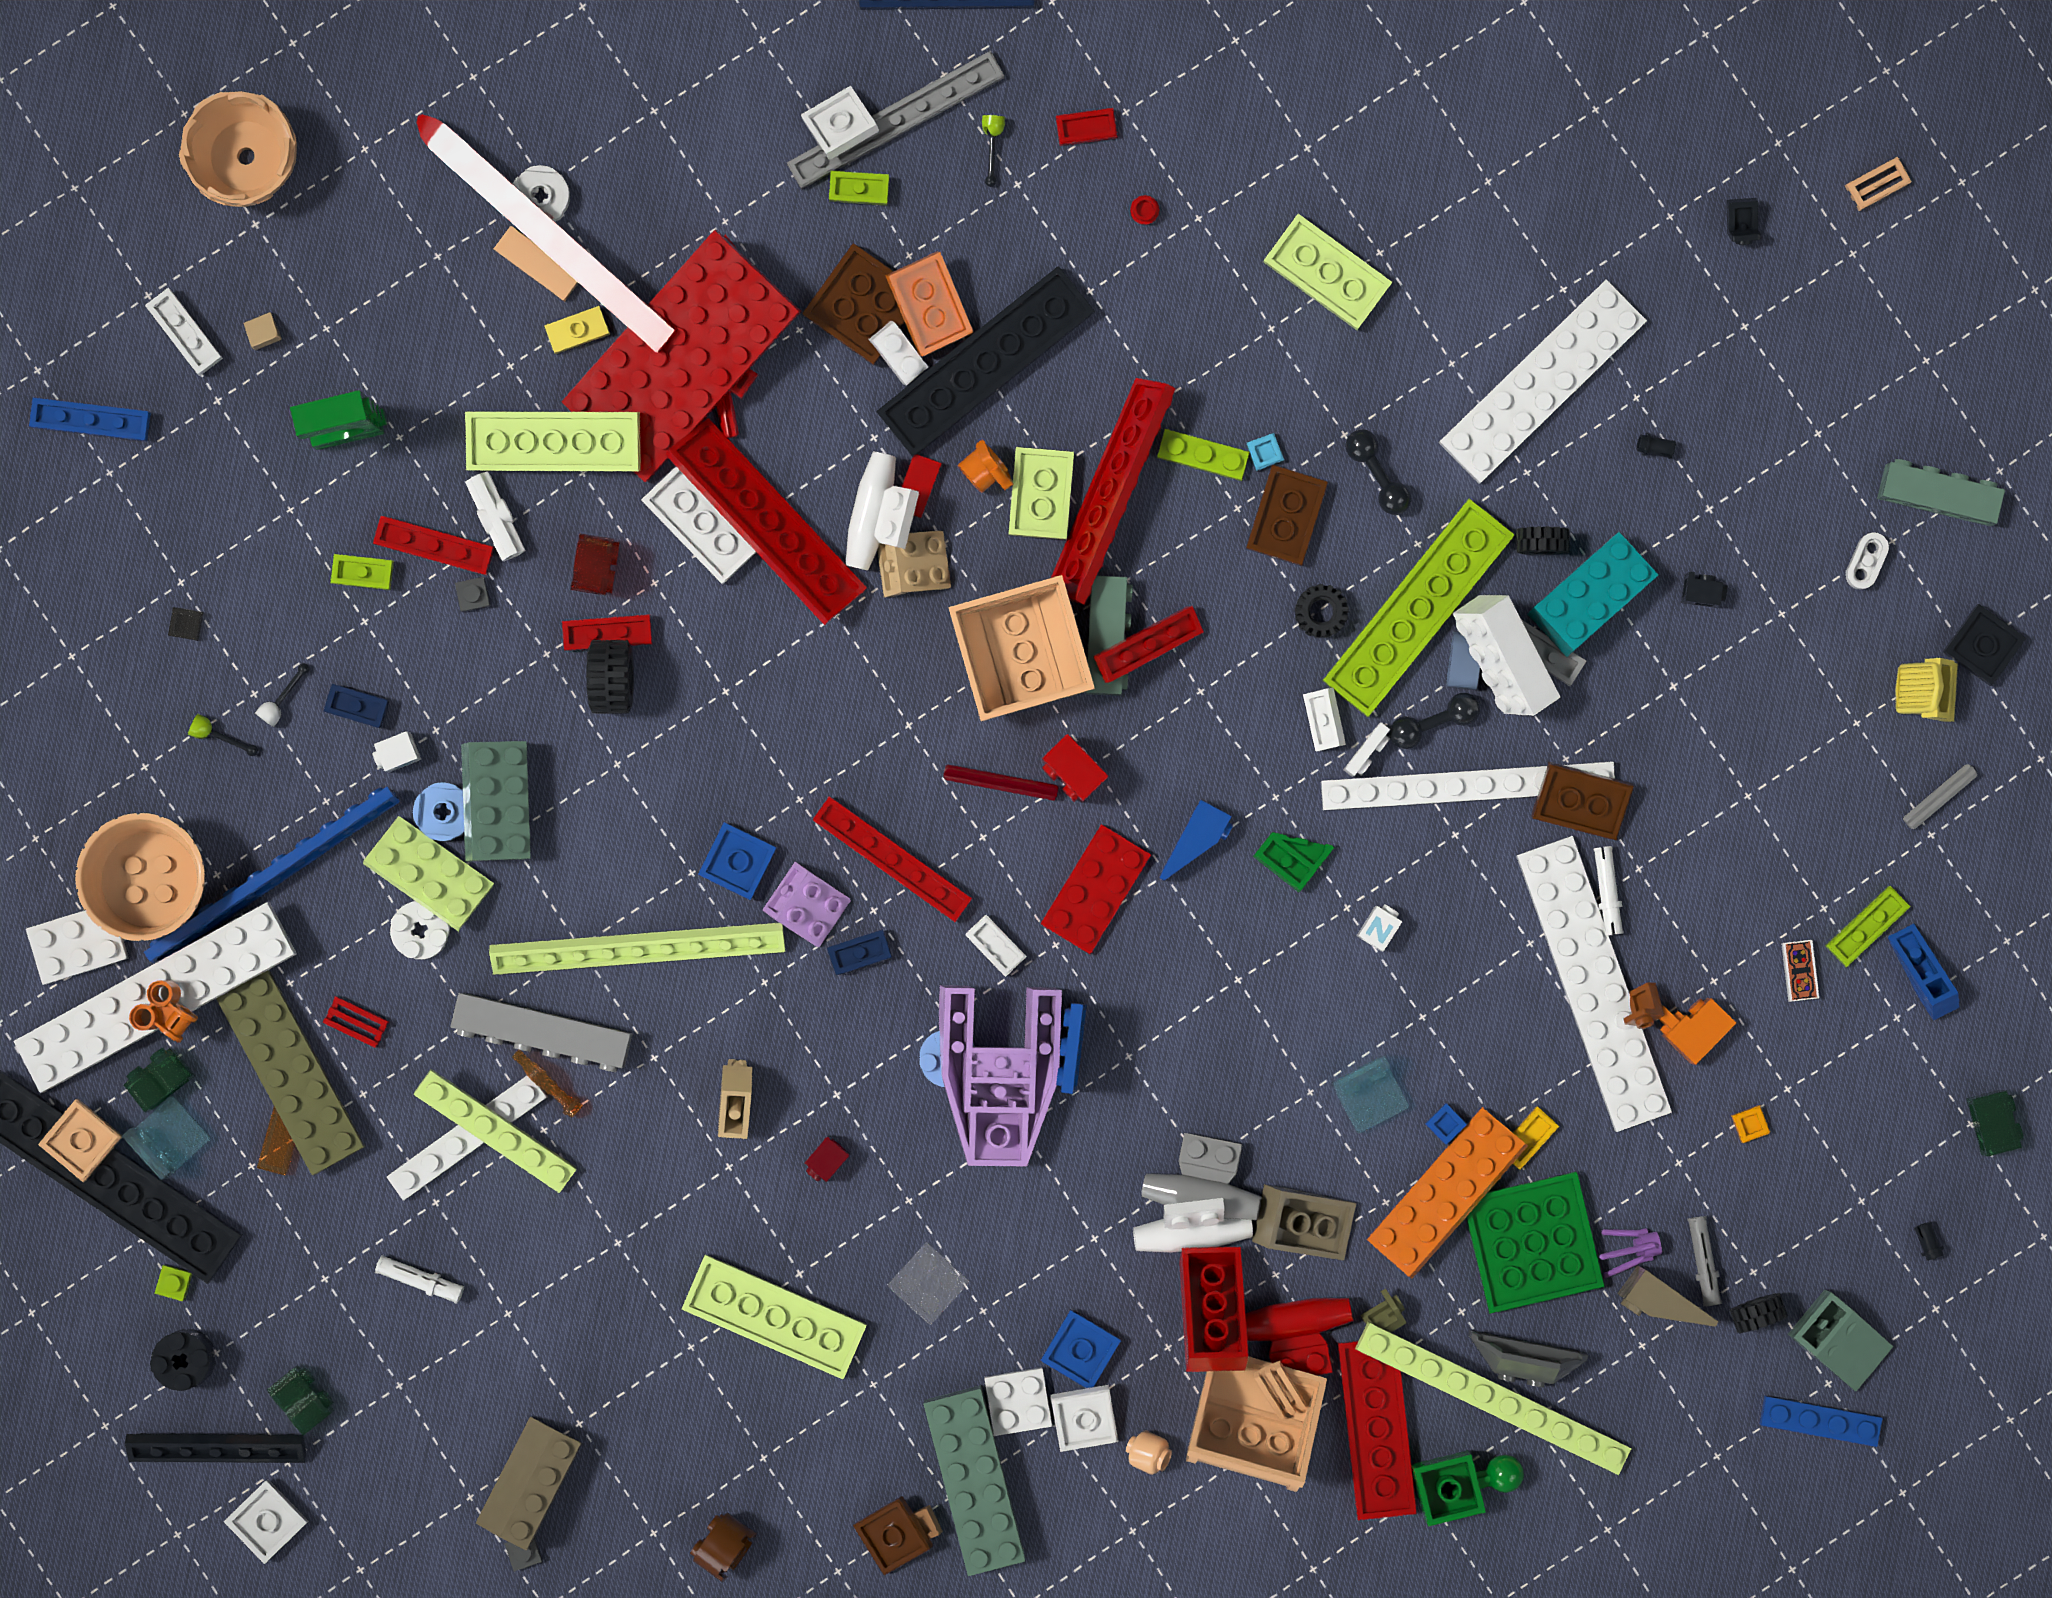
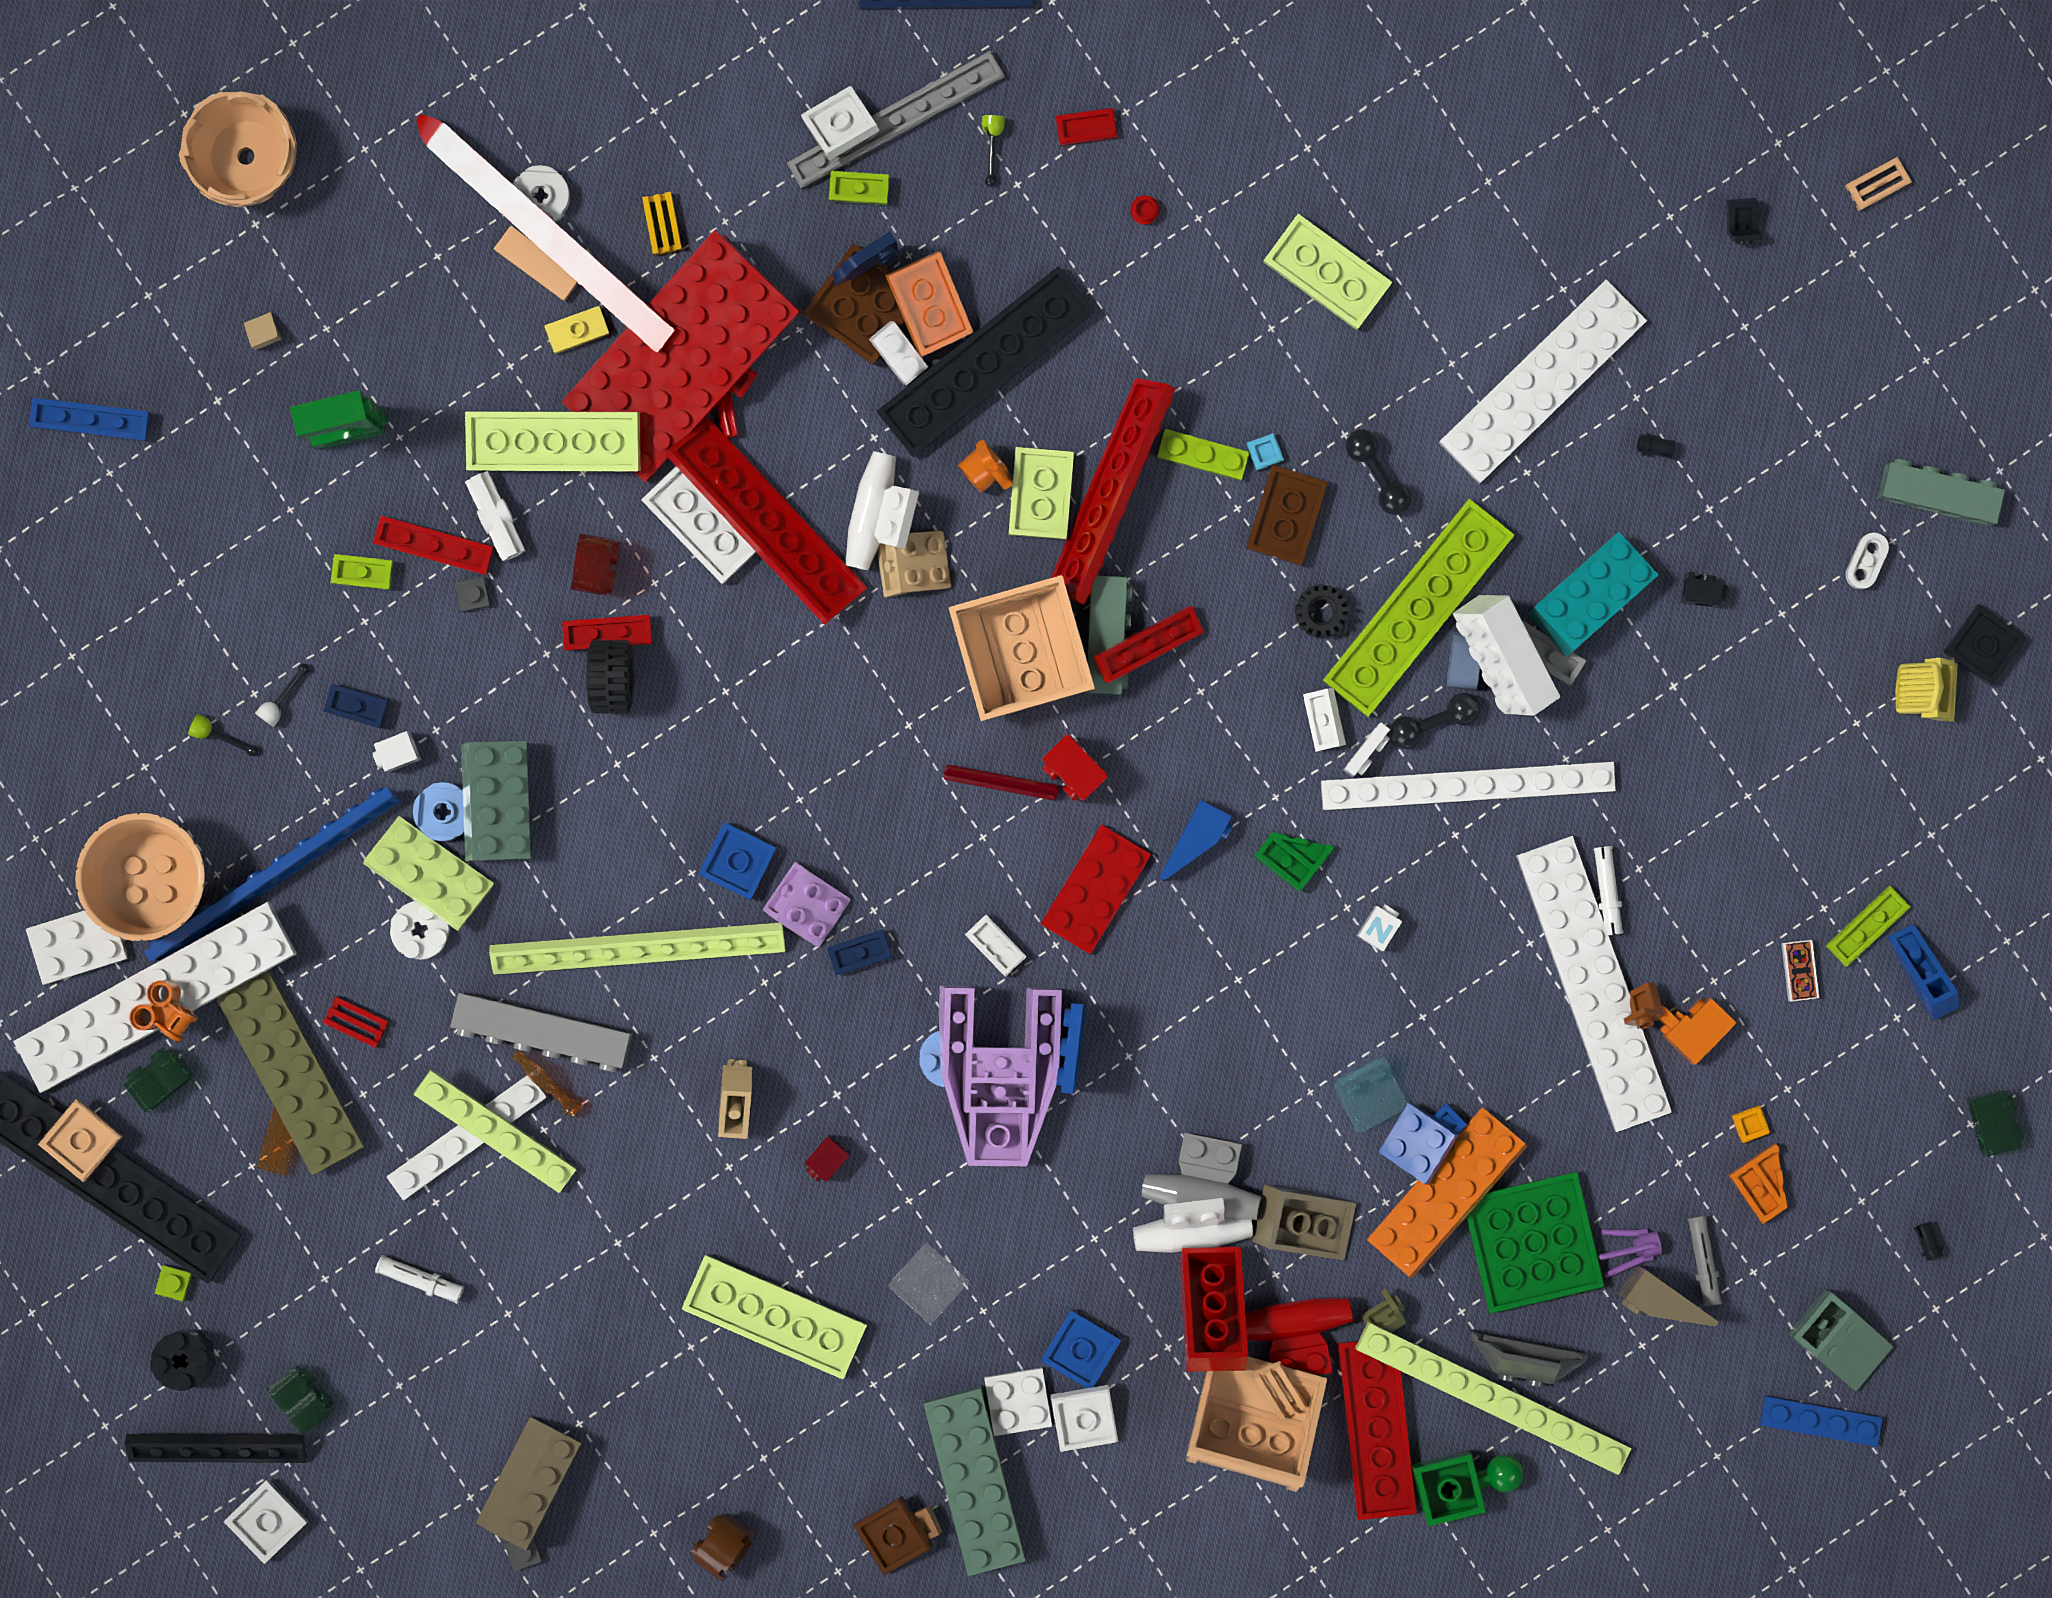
(167, 1138): clear light blue bracket -> none
(184, 331): white plate -> none
(185, 624): clear smoke tile -> none
(657, 199): none -> yellow tile
(877, 252): none -> dark blue plate
(892, 859): red plate -> none
(921, 478): red tile -> none
(1149, 1452): light nougat head -> none
(1418, 1143): none -> plate
(1534, 1133): yellow tile -> none
(1543, 540): black tyre -> none
(1582, 801): reddish brown tile -> none
(1758, 1313): black tyre -> none
(1762, 1184): none -> orange wing
(1940, 796): light grey axle -> none

